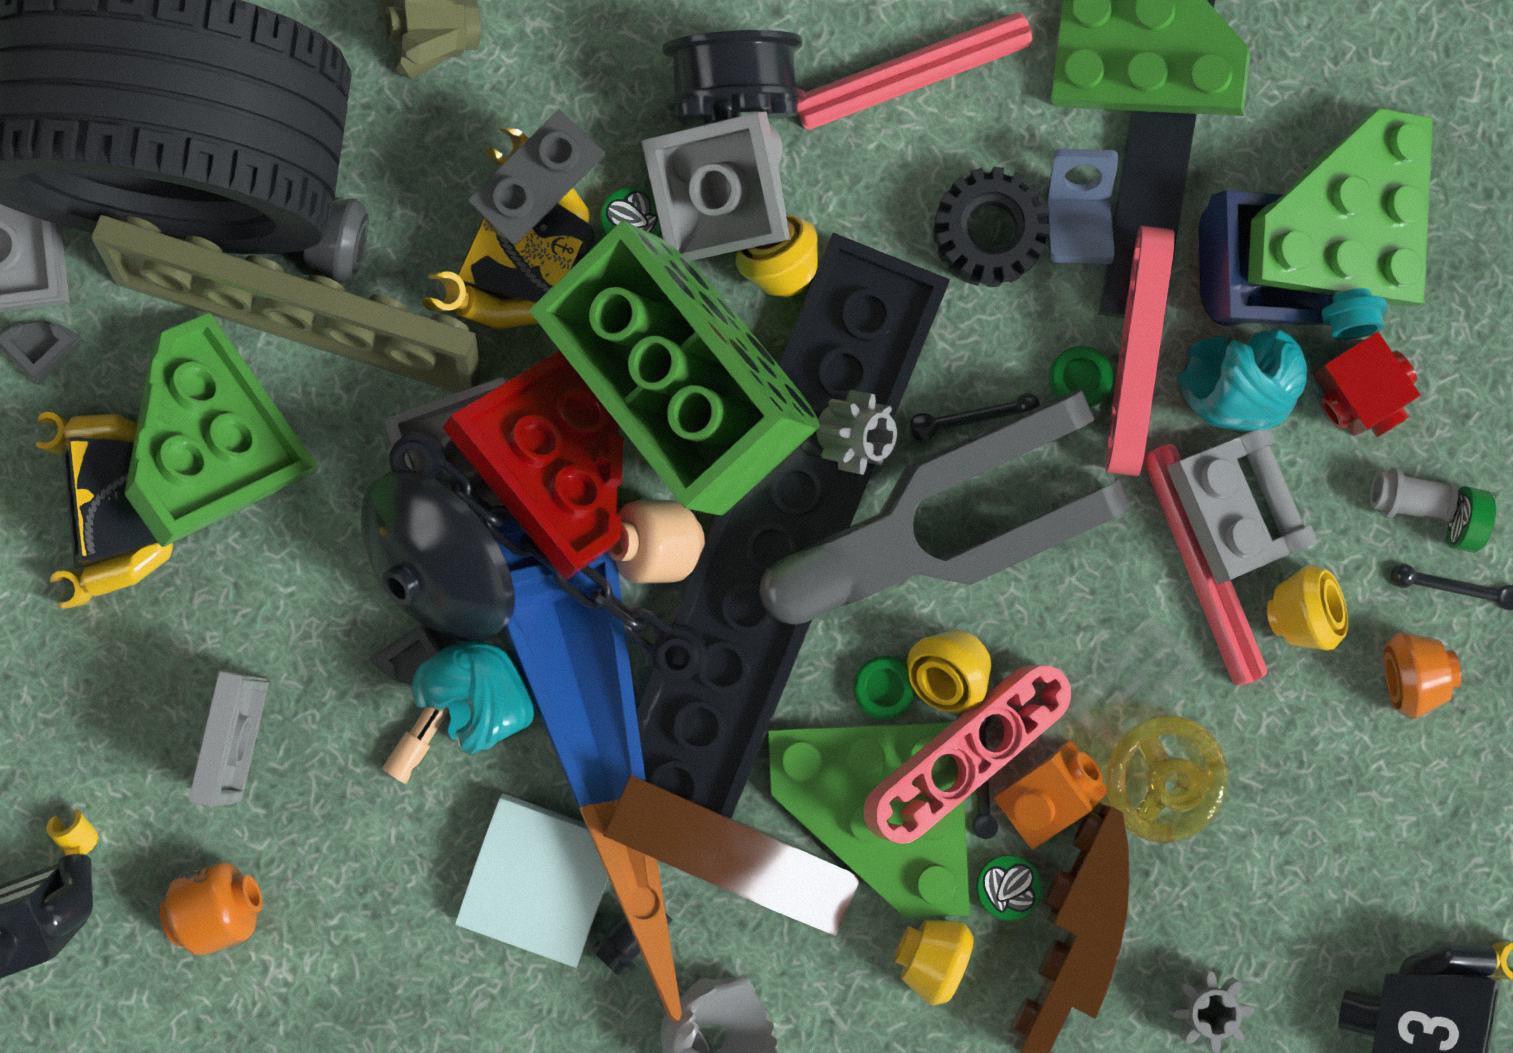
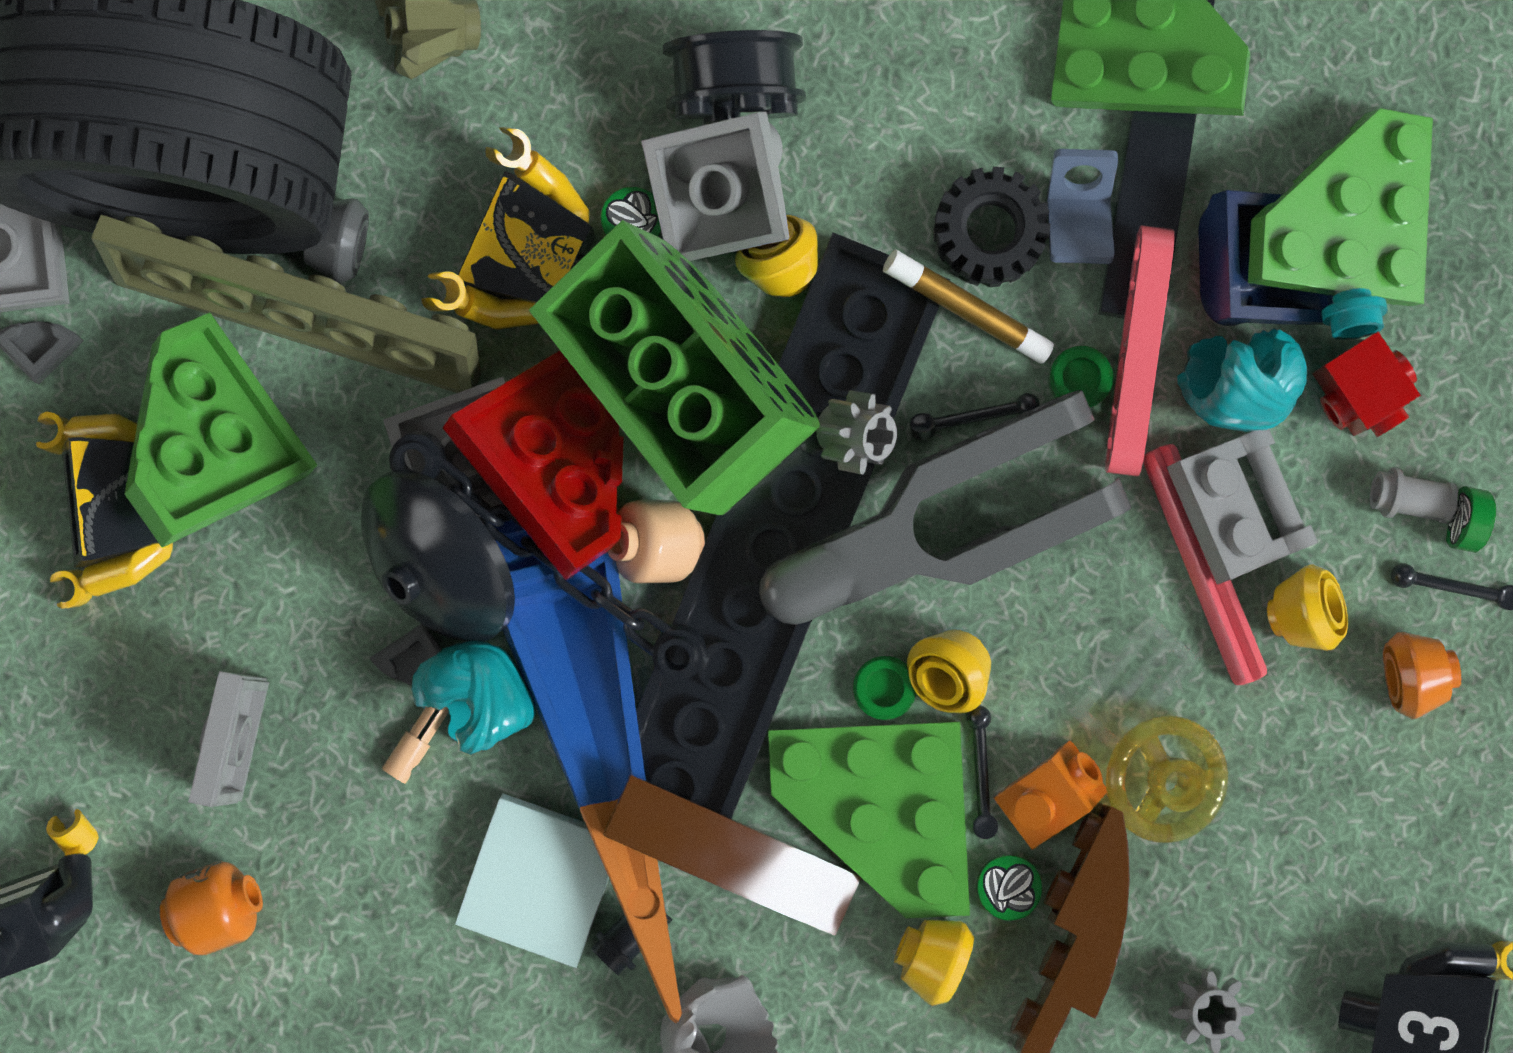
(536, 177): dark grey hinge -> none
(914, 70): coral axle -> none
(968, 306): none -> pearl gold bar
(973, 760): coral beam -> none

